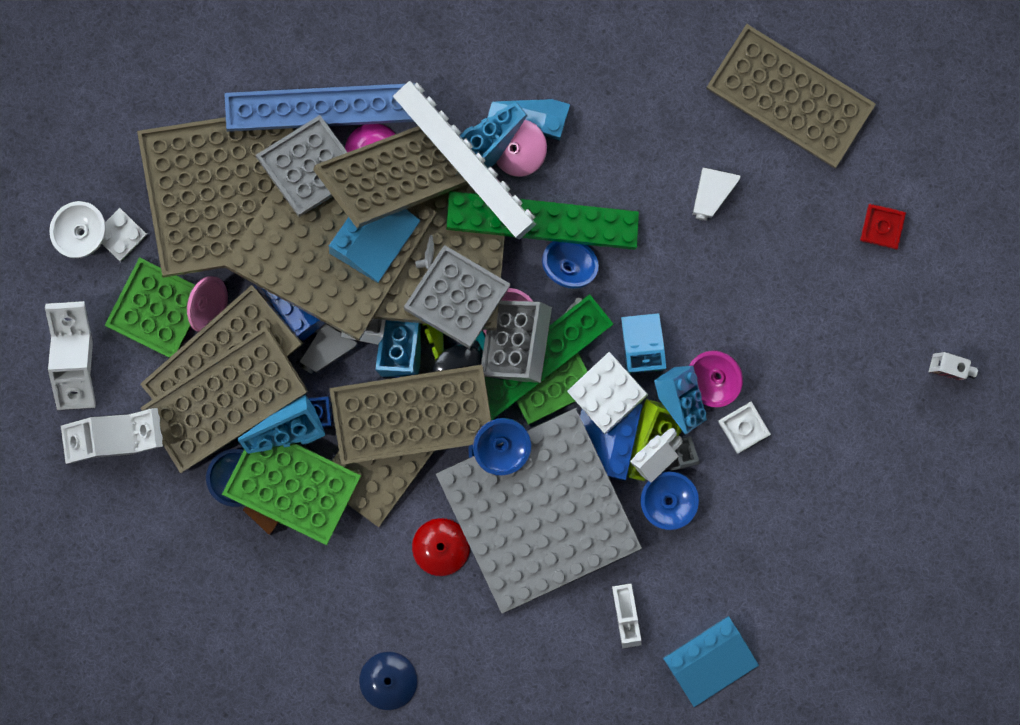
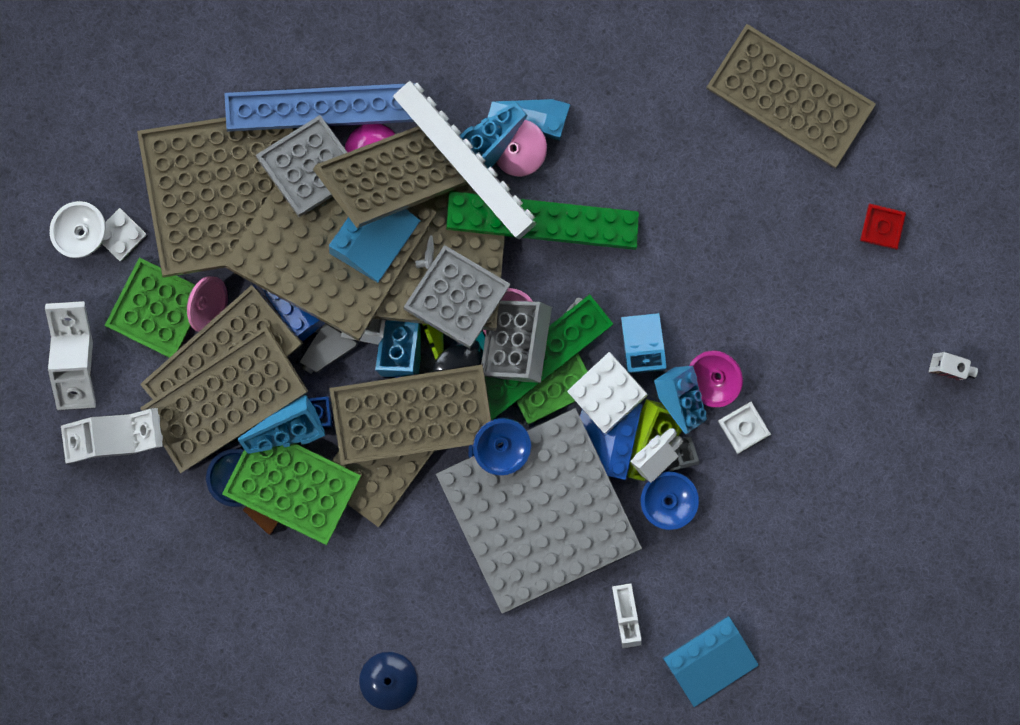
(447, 560): red dish -> none
(576, 258): blue dish -> none
(712, 191): white slope -> none

